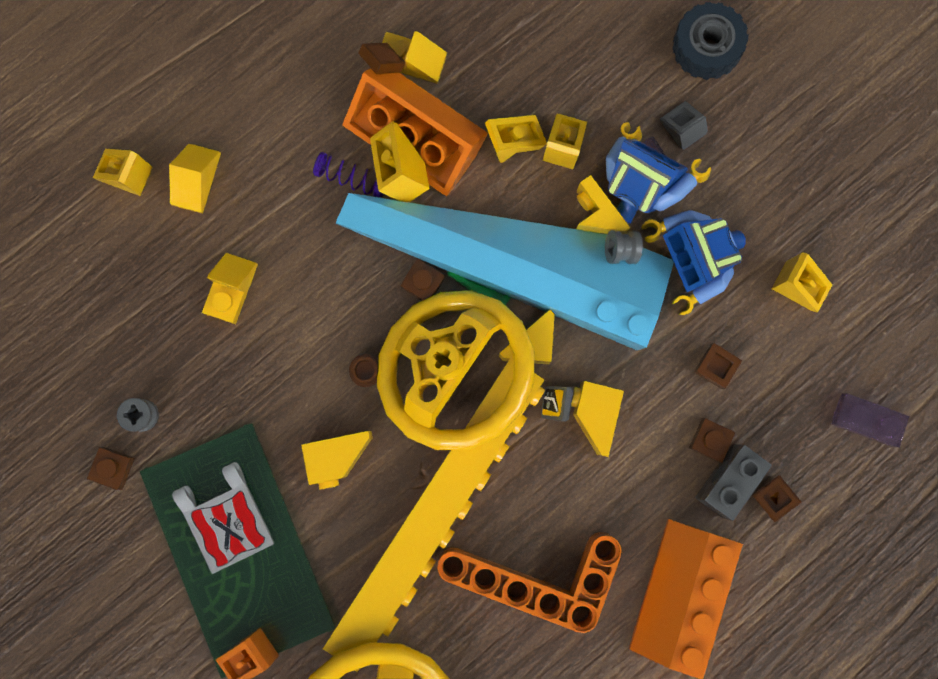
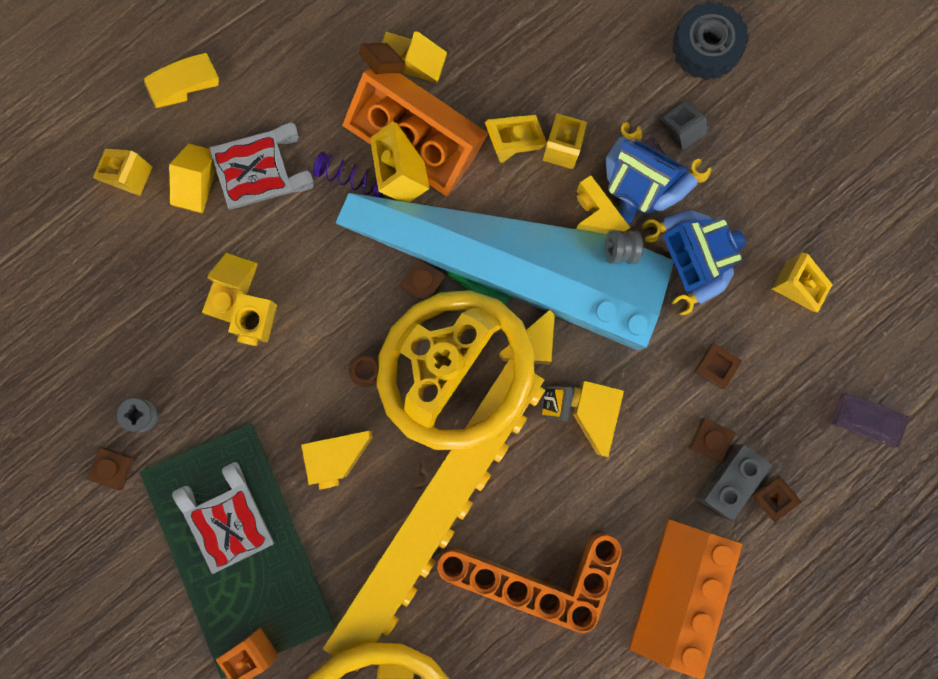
(175, 80): none -> yellow slope
(248, 305): none -> yellow brick
(254, 168): none -> flag

